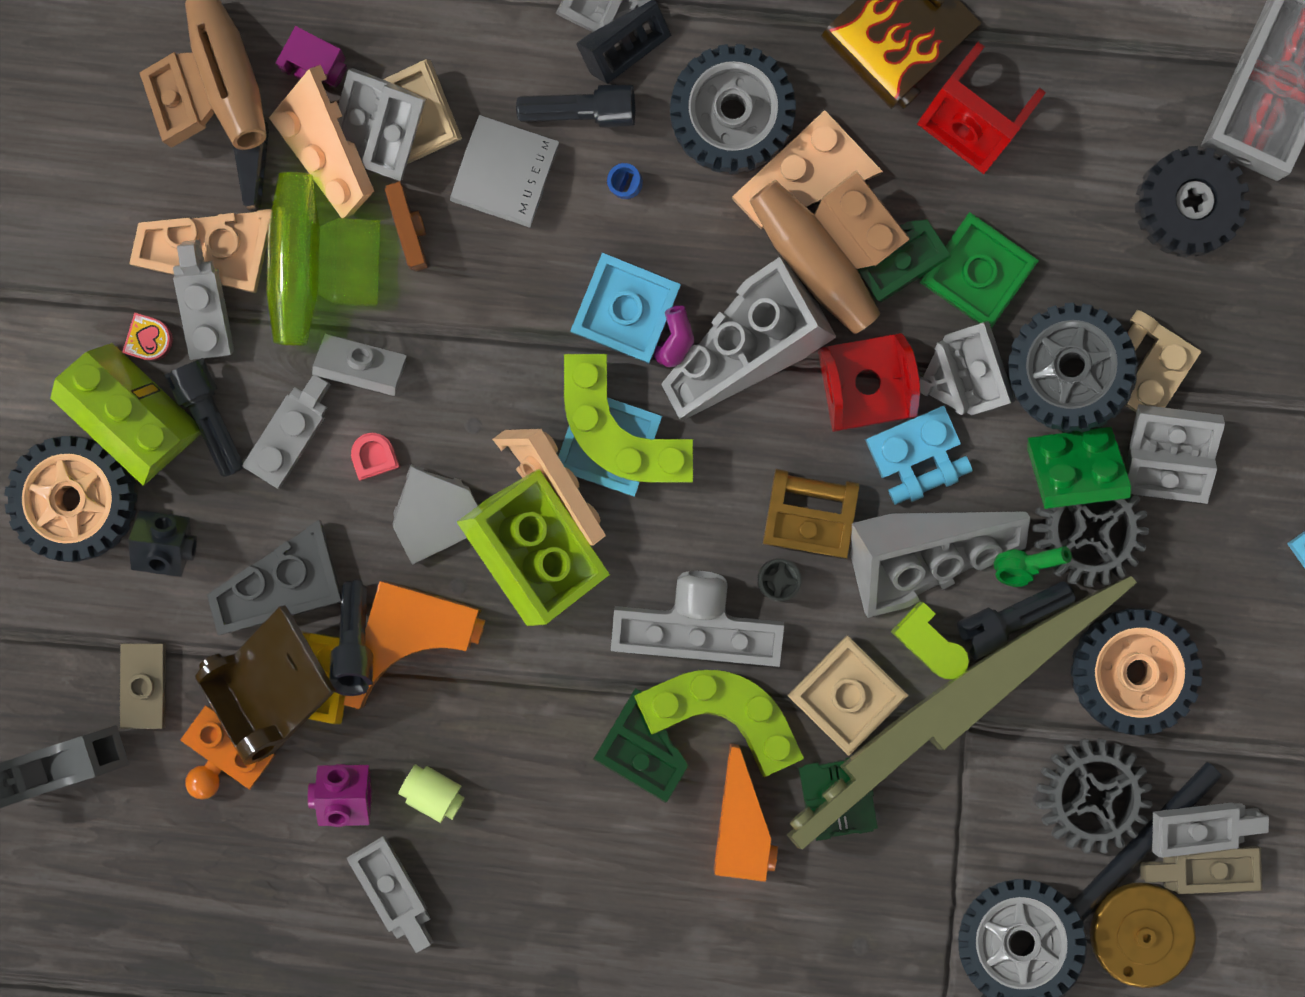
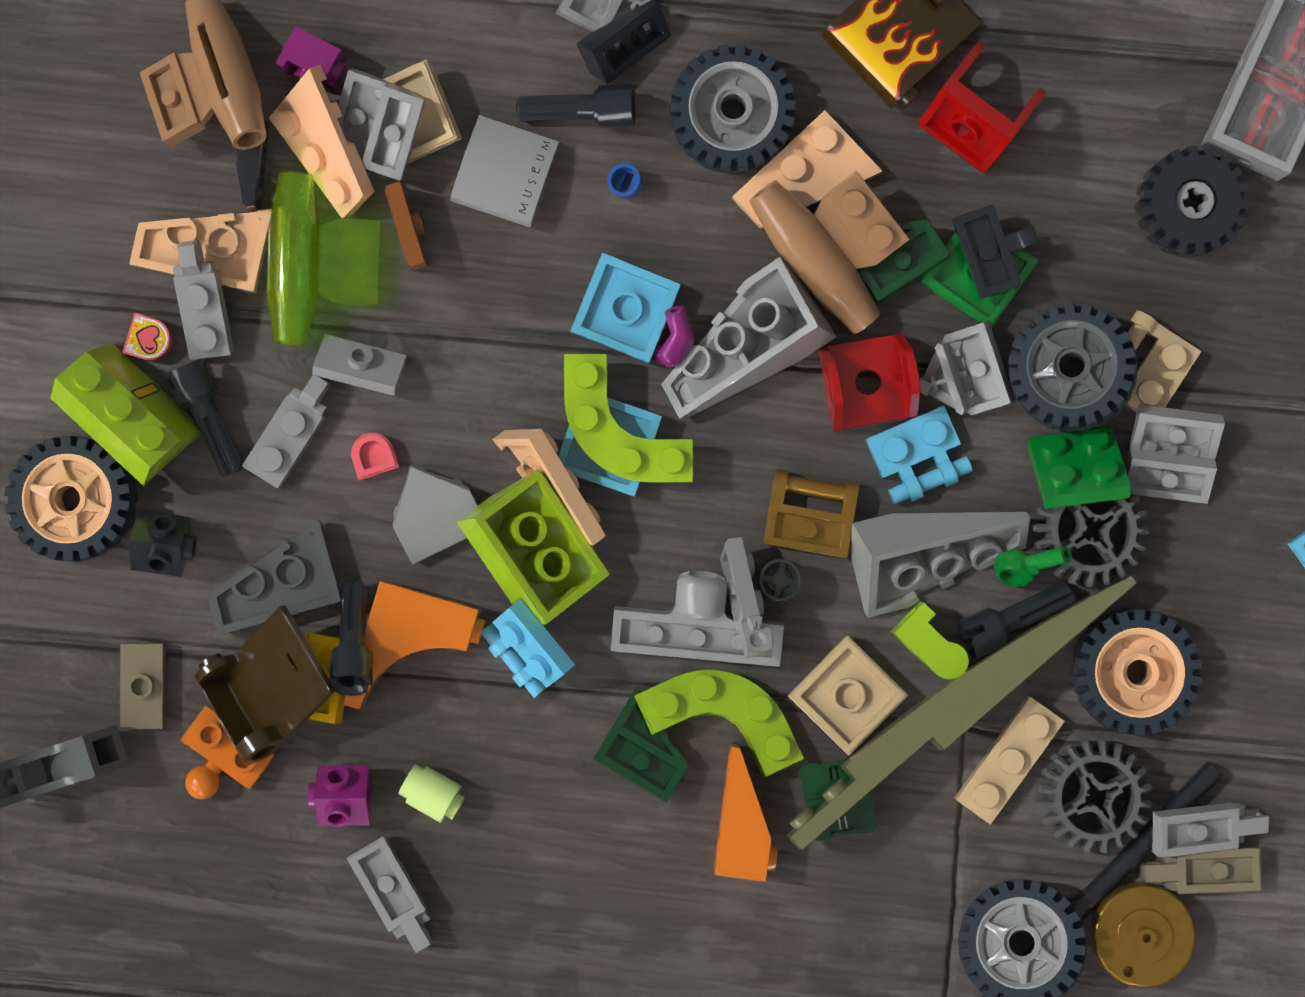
(527, 648): none -> medium azure plate
(744, 600): none -> light grey hinge
(990, 251): none -> black plate
(1009, 759): none -> tan plate

